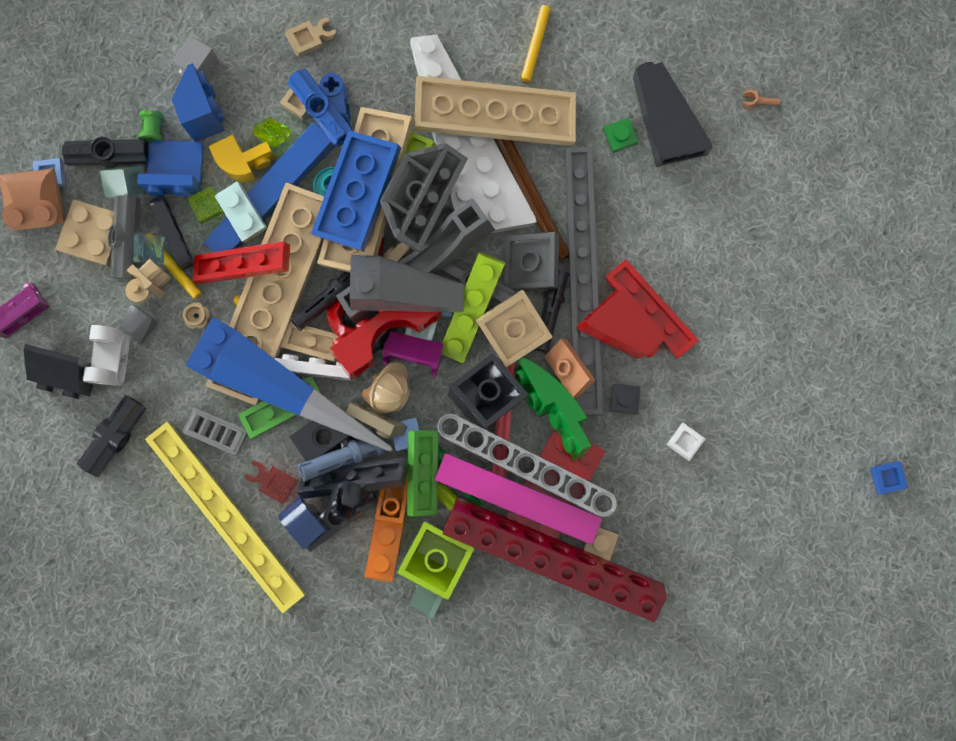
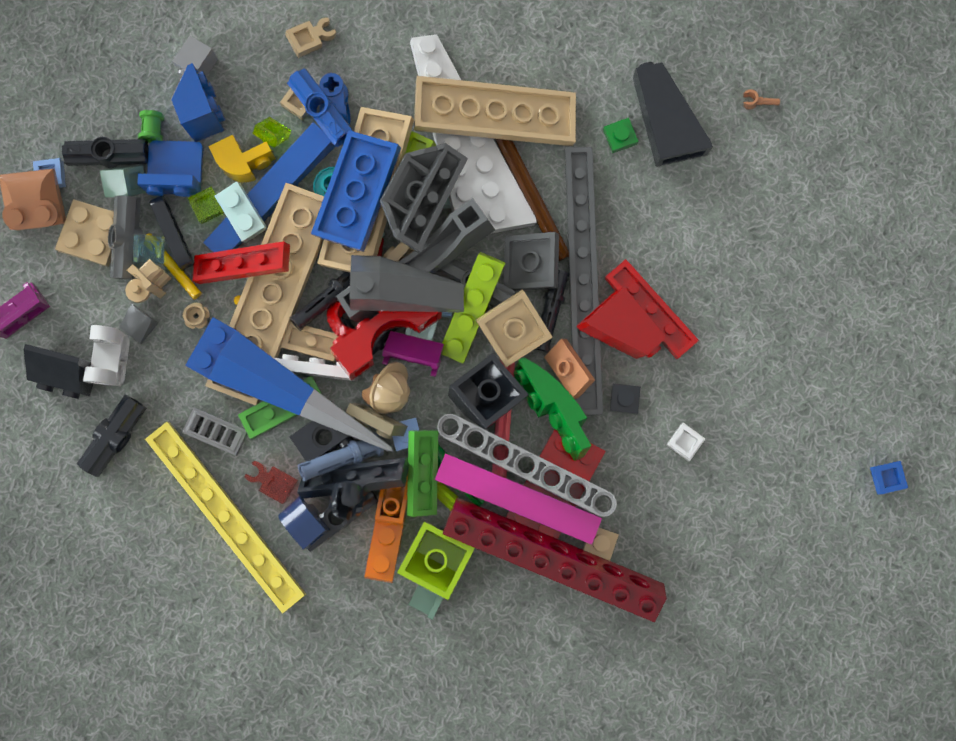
(535, 43): yellow bar -> none

